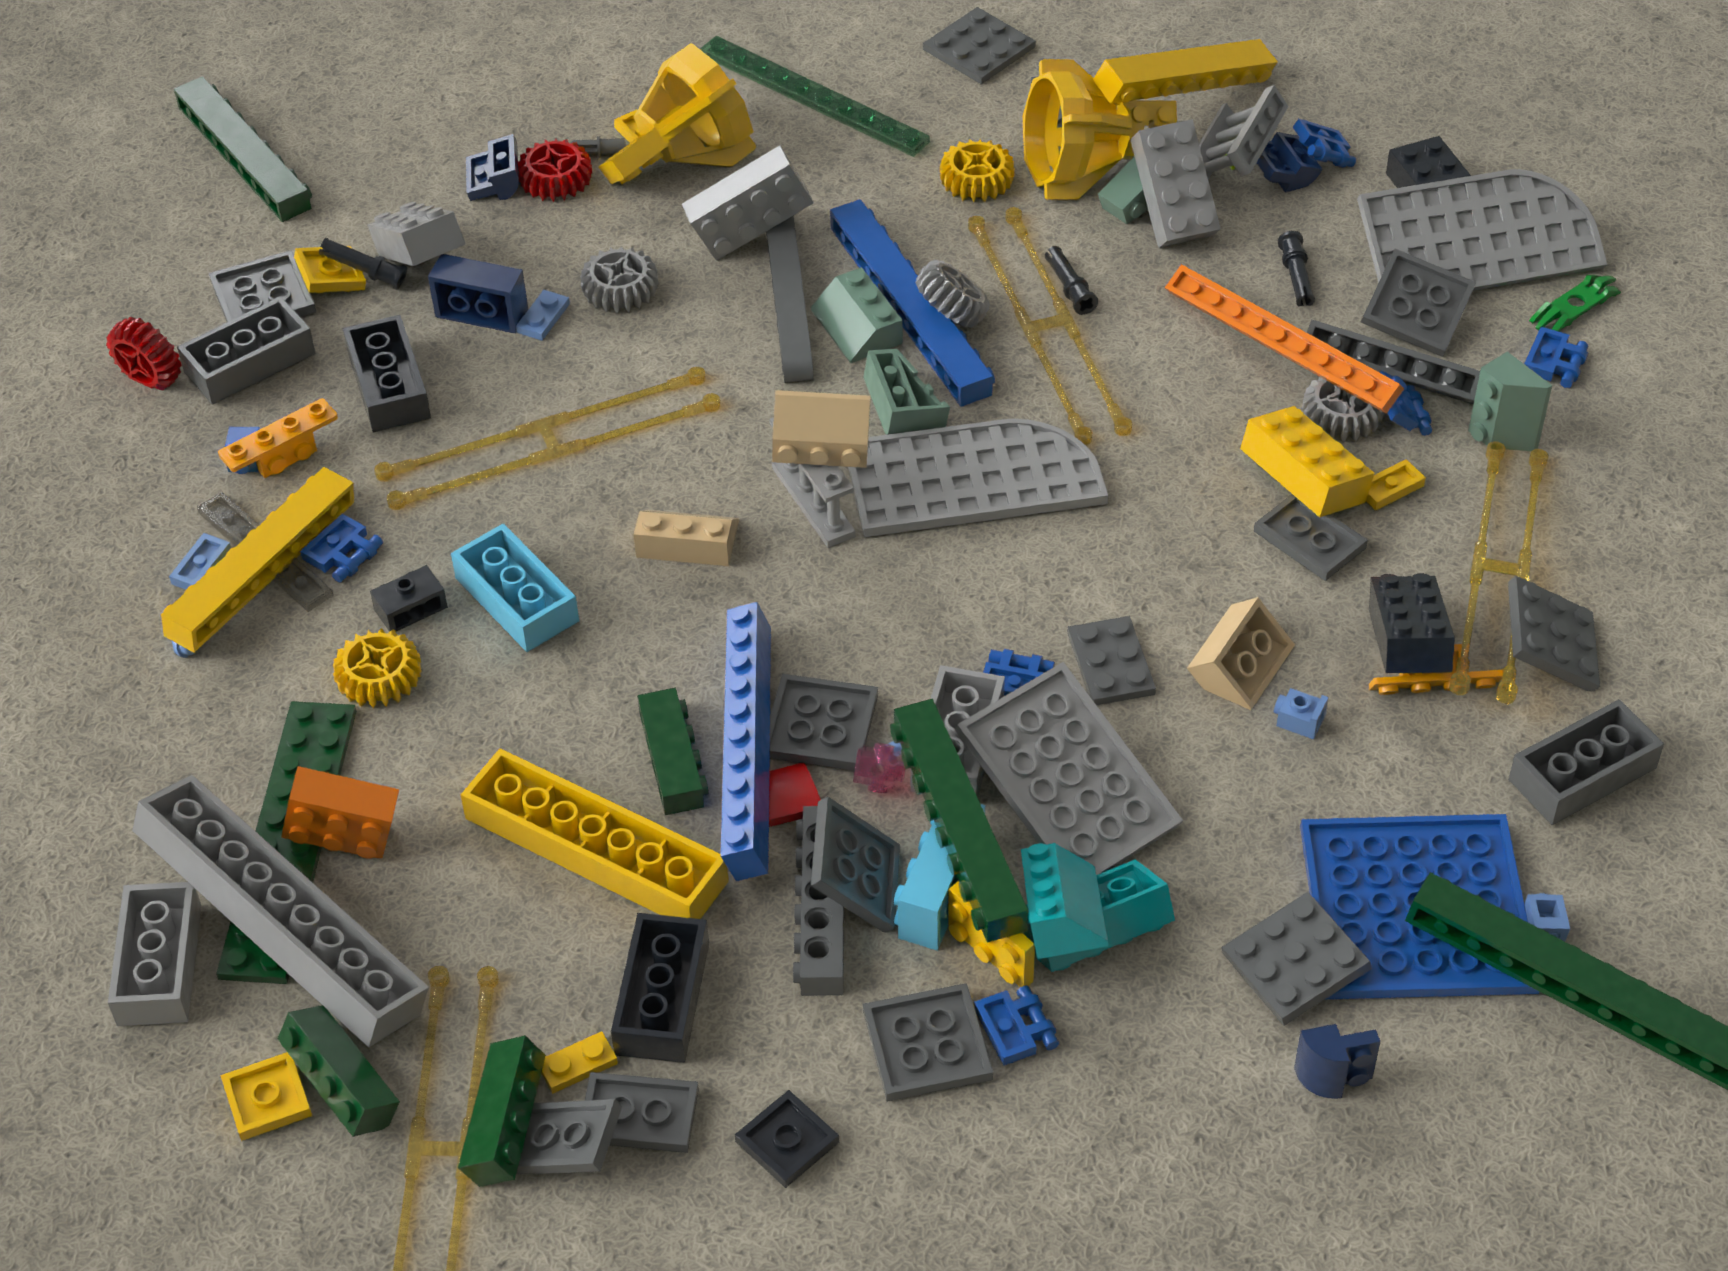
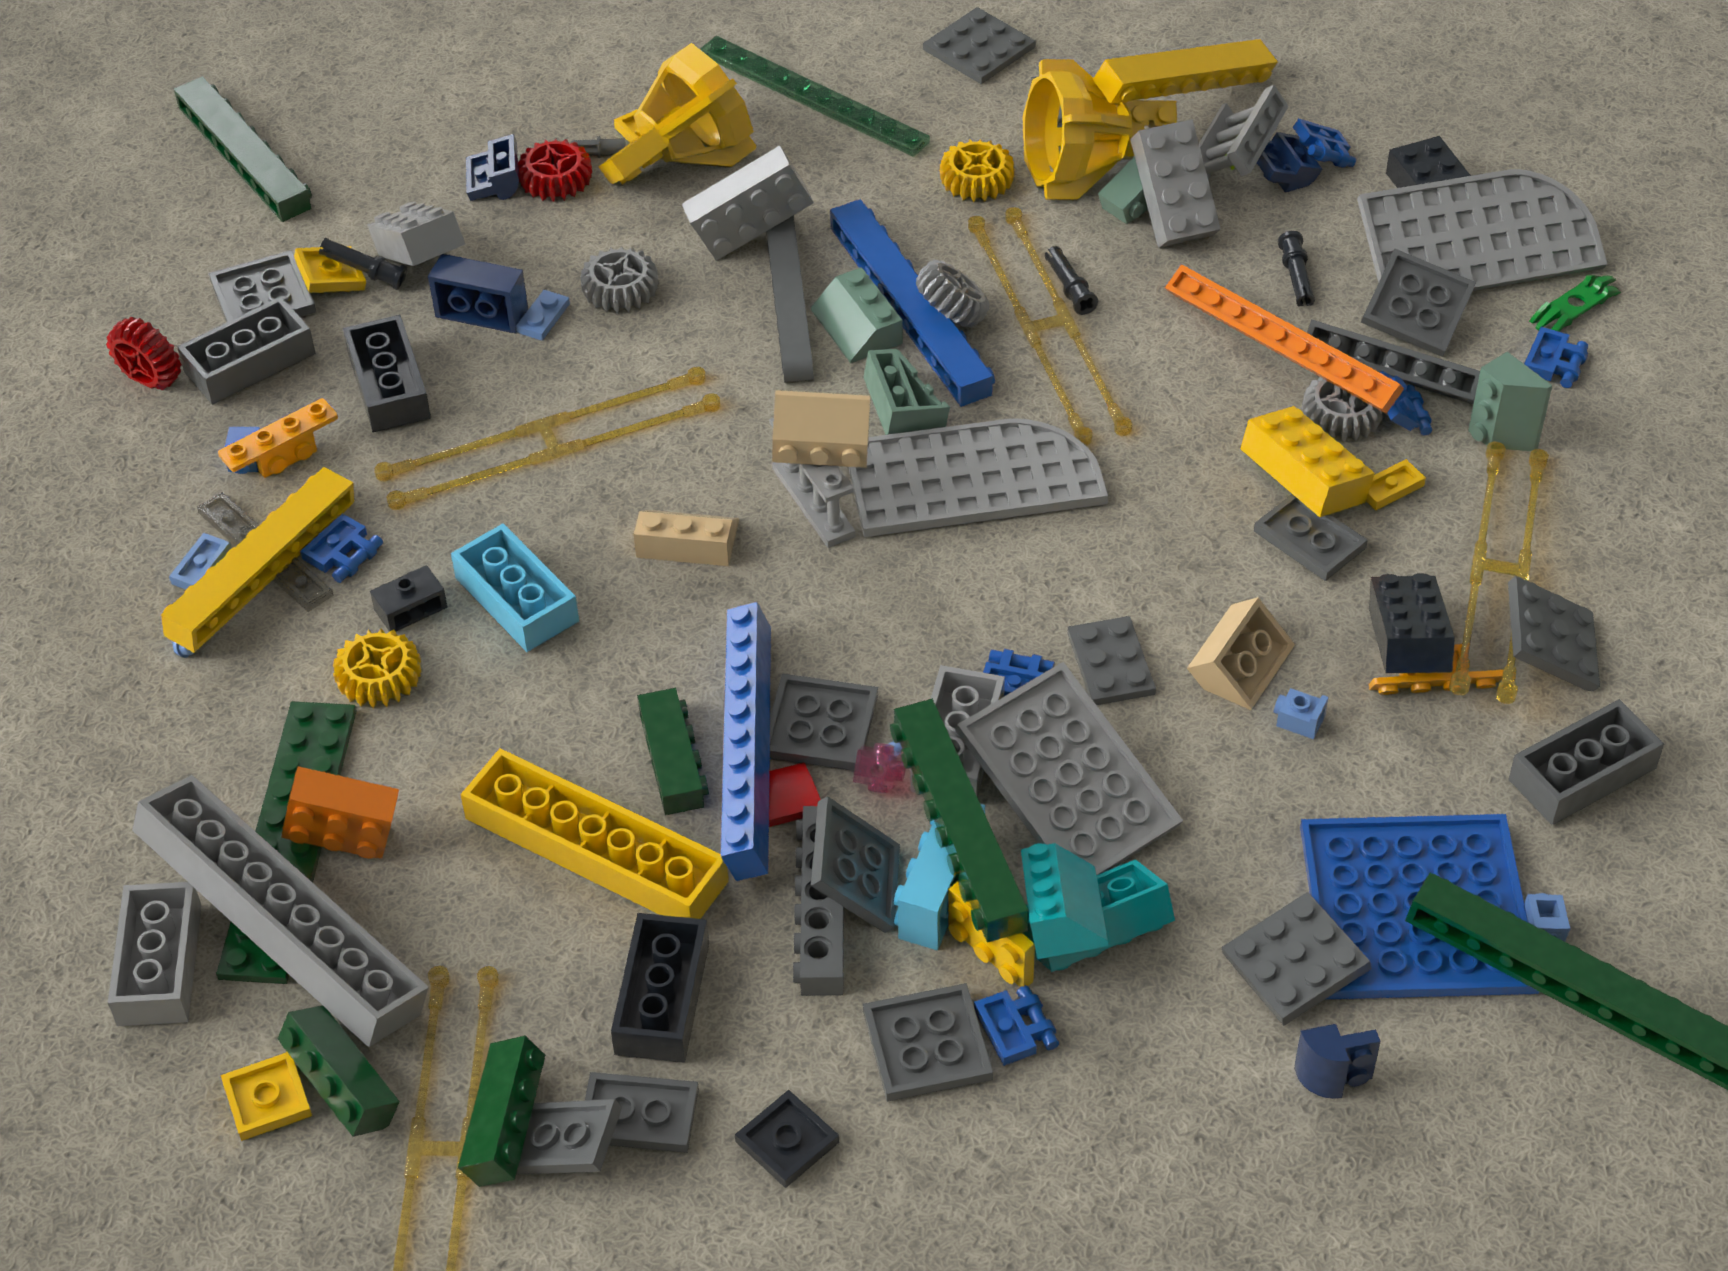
(577, 1061): yellow plate -> none

